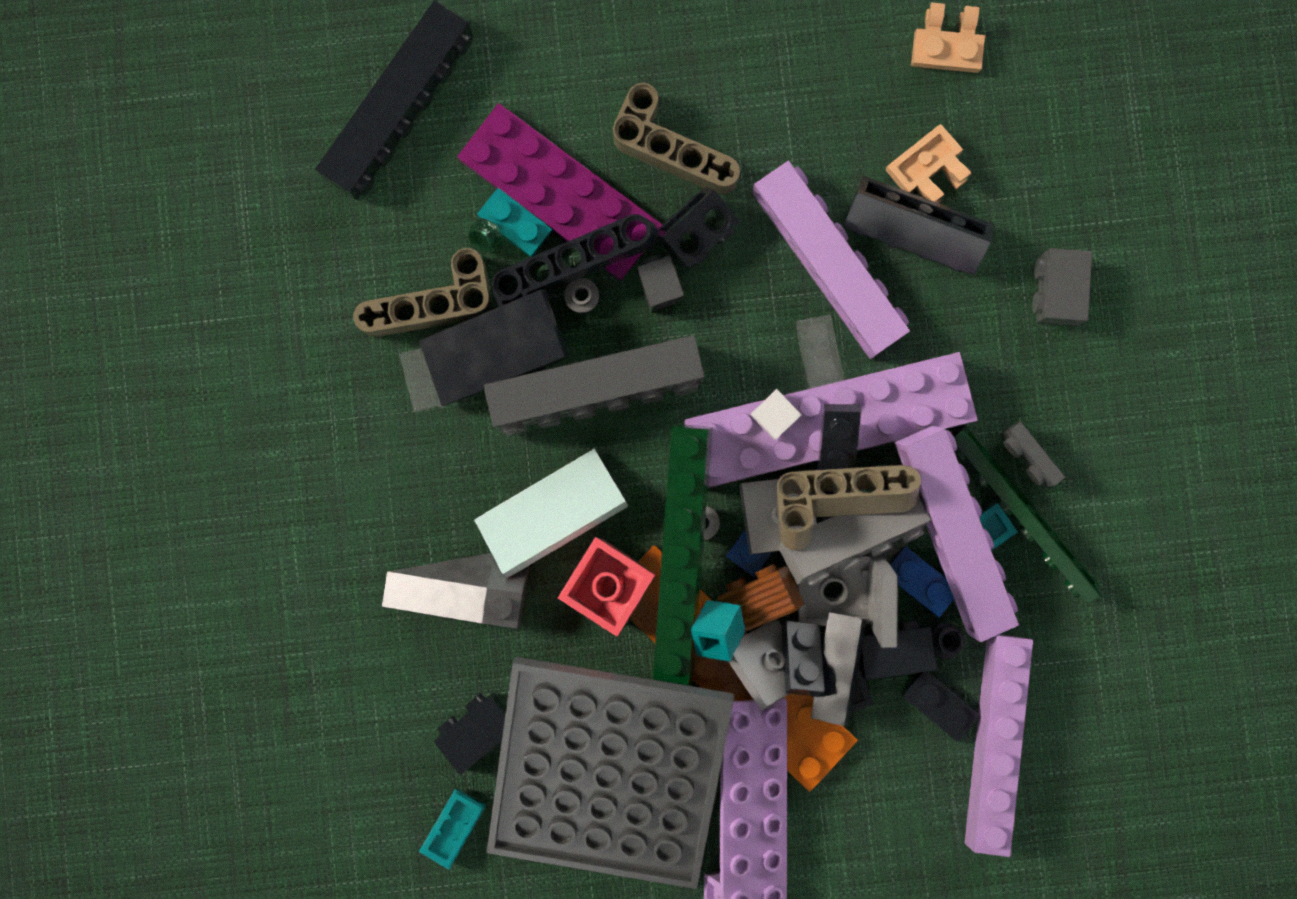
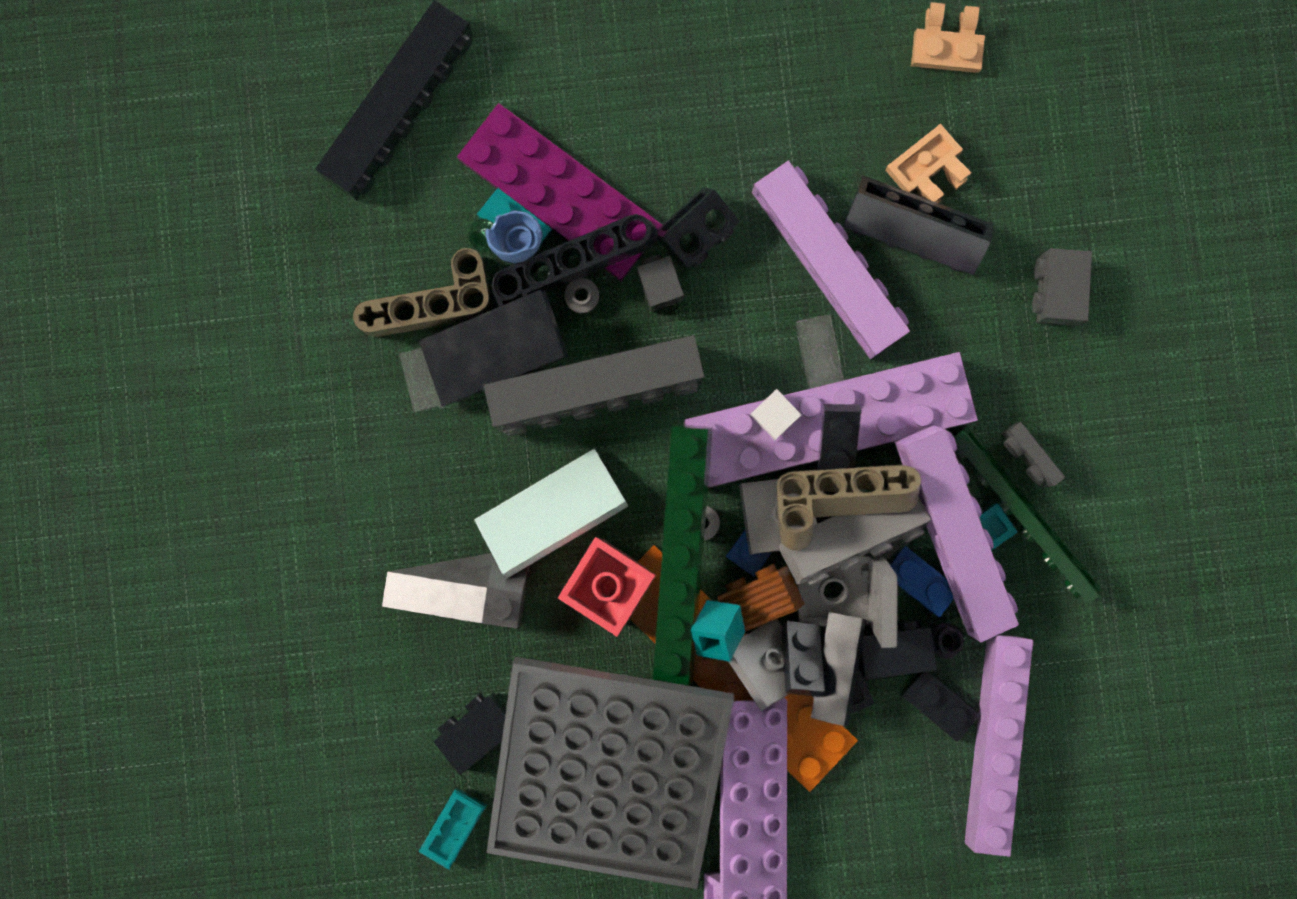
(514, 236): none -> medium blue hair
(680, 146): dark tan beam -> none

